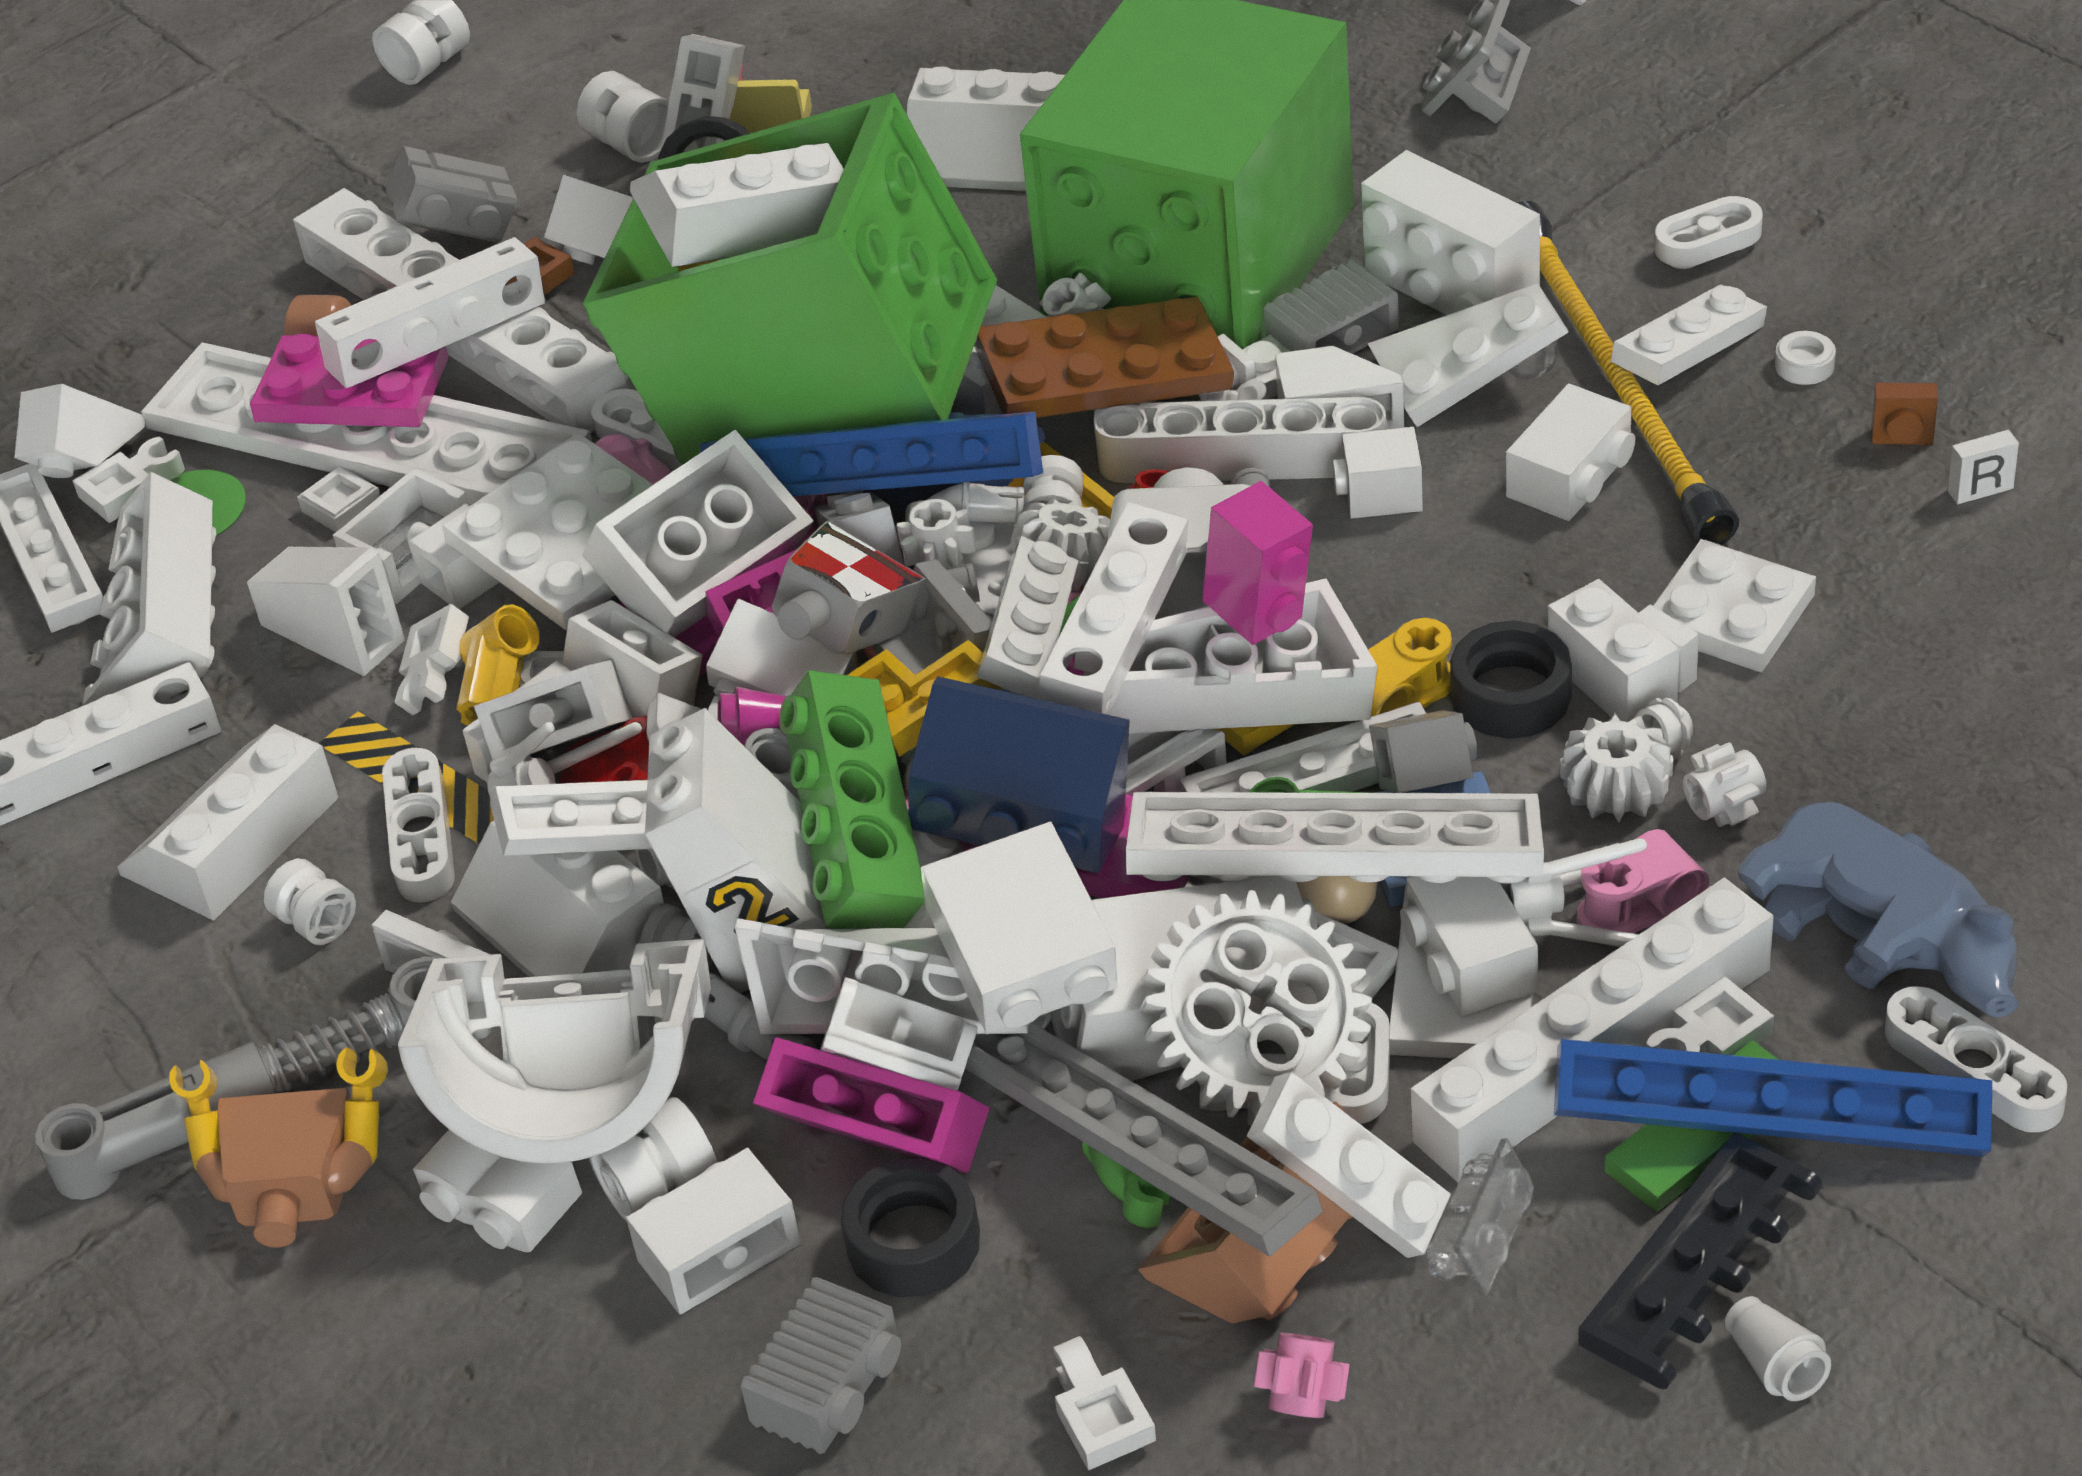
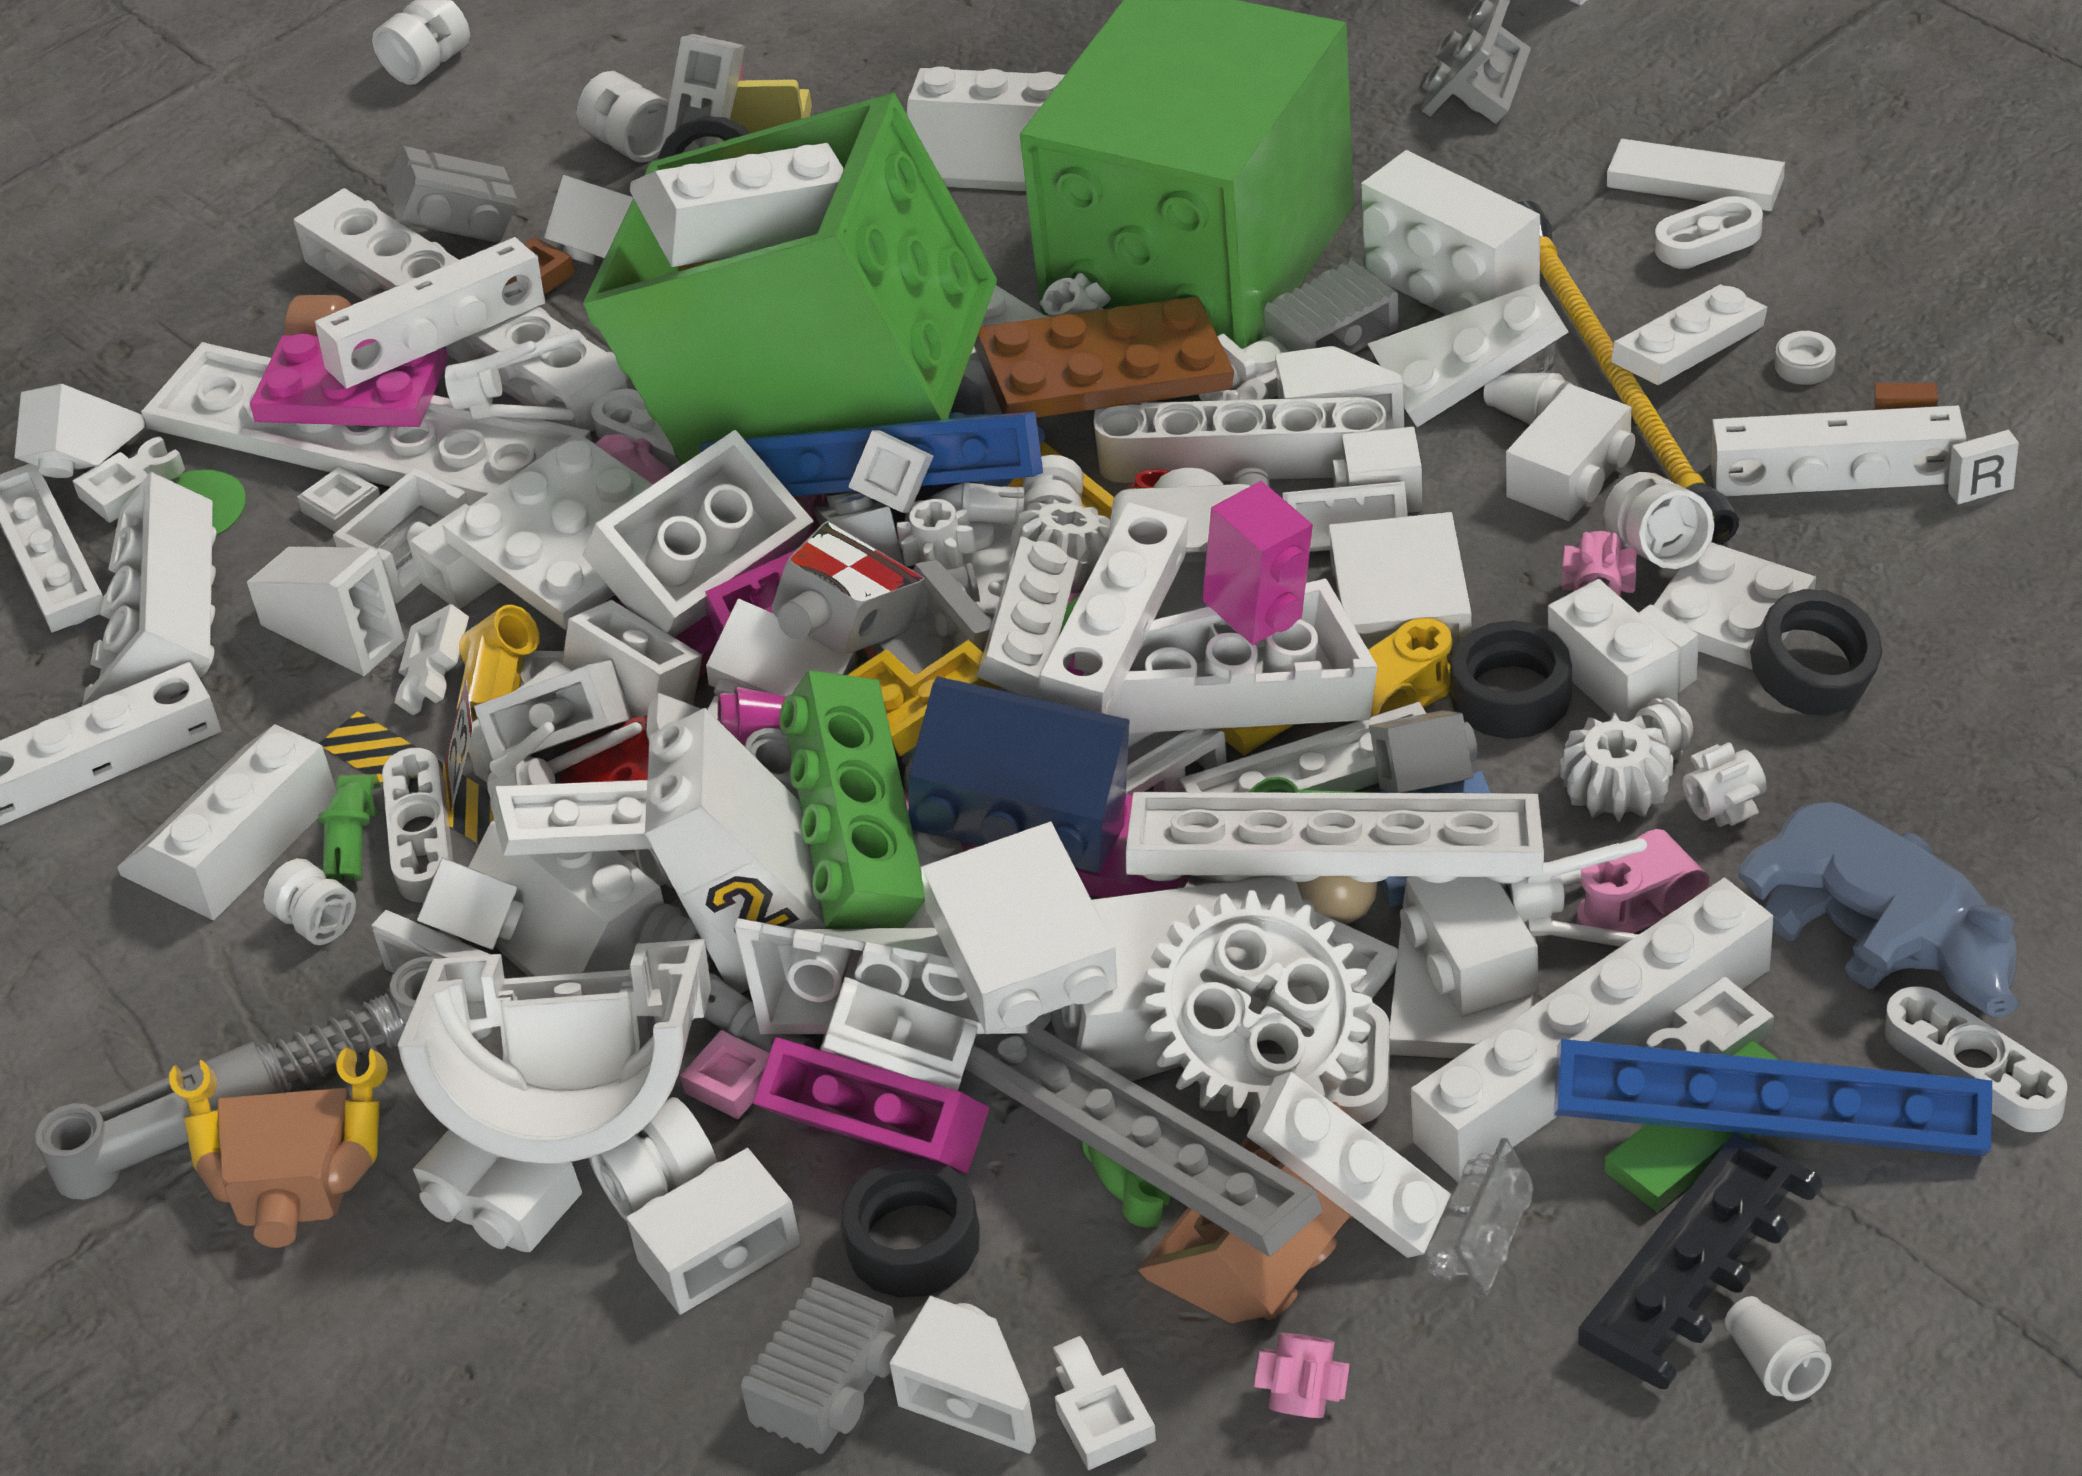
(344, 824): none -> bright green piece
(458, 745): none -> sticker
(470, 904): none -> white slope
(478, 381): none -> white plant
(726, 1074): none -> bright pink plate
(890, 471): none -> white plate
(963, 1374): none -> white slope
(1347, 505): none -> white plate
(1400, 573): none -> white panel
(1523, 393): none -> white cone
(1599, 557): none -> bright pink gear
(1659, 520): none -> white wheel
(1694, 173): none -> white tile
(1809, 456): none -> white piece
(1828, 616): none -> black tyre

